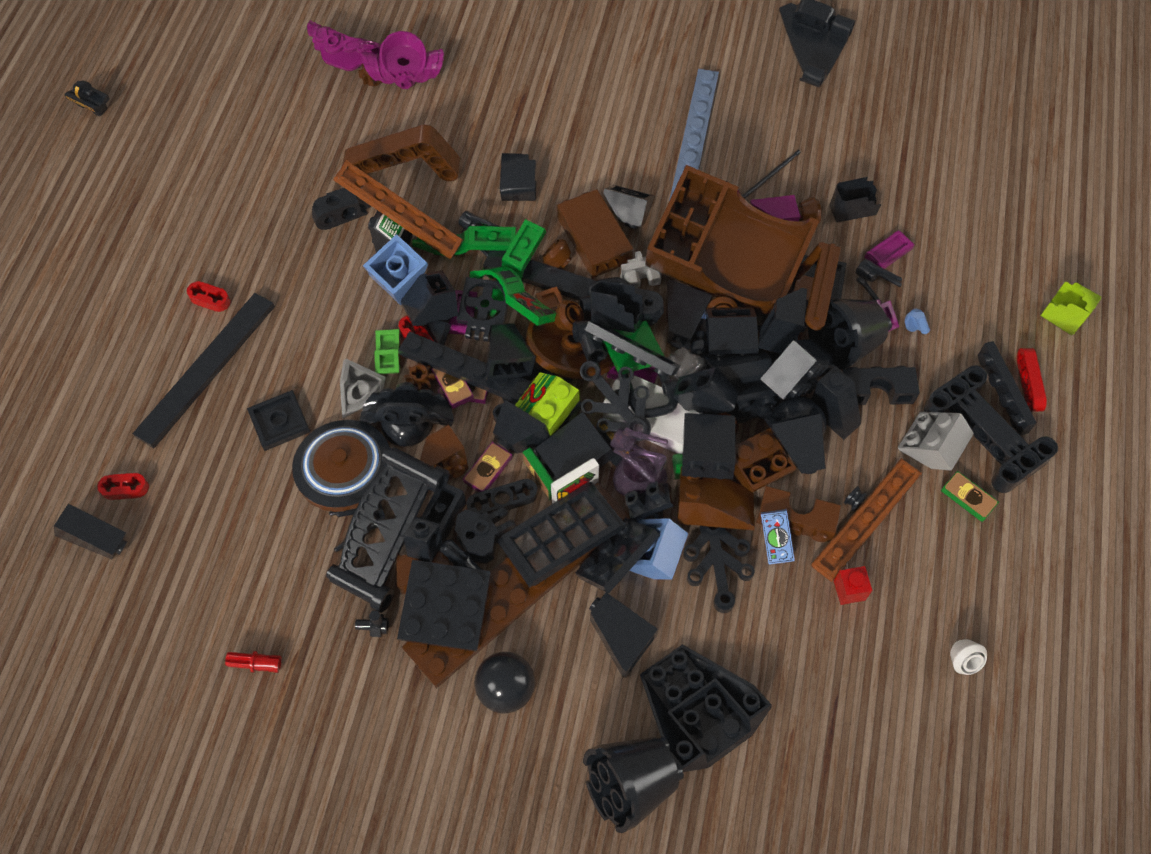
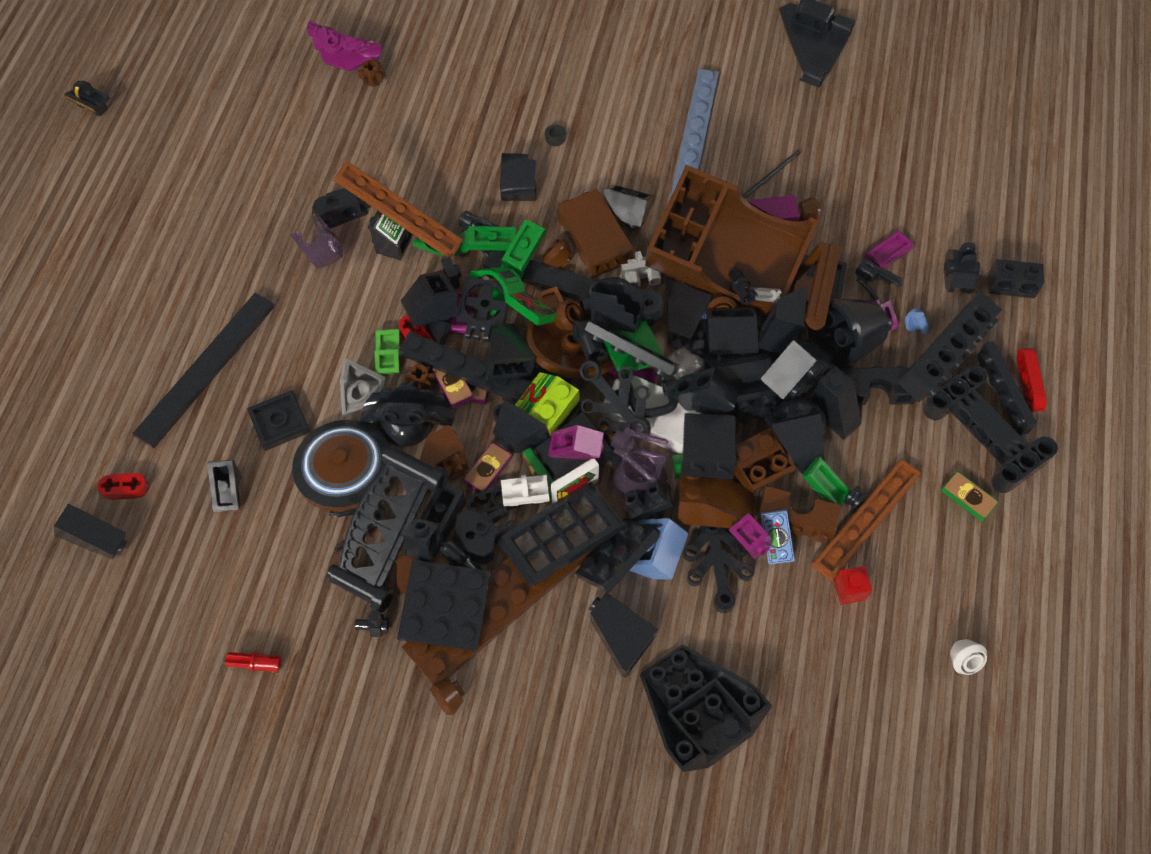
(209, 294): red beam -> none
(224, 485): none -> slope
(325, 248): none -> clear purple helmet
(396, 267): medium blue slope -> none
(403, 61): magenta piece -> none
(406, 146): reddish brown beam -> none
(448, 695): none -> reddish brown cone
(452, 272): none -> black plate
(504, 682): black piece -> none
(525, 490): none -> white hips
(555, 135): none -> pearl dark grey tile
(576, 443): none -> magenta slope
(631, 779): black cone -> none
(741, 286): none -> black axle
(752, 536): none -> magenta bracket
(766, 294): none -> light grey axle
(826, 482): none -> green tile
(854, 200): black piece -> none
(937, 439): light grey slope -> none
(949, 347): none -> black brick
(961, 268): none -> black hinge
(1015, 278): none -> black brick
(1071, 307): lime piece -> none

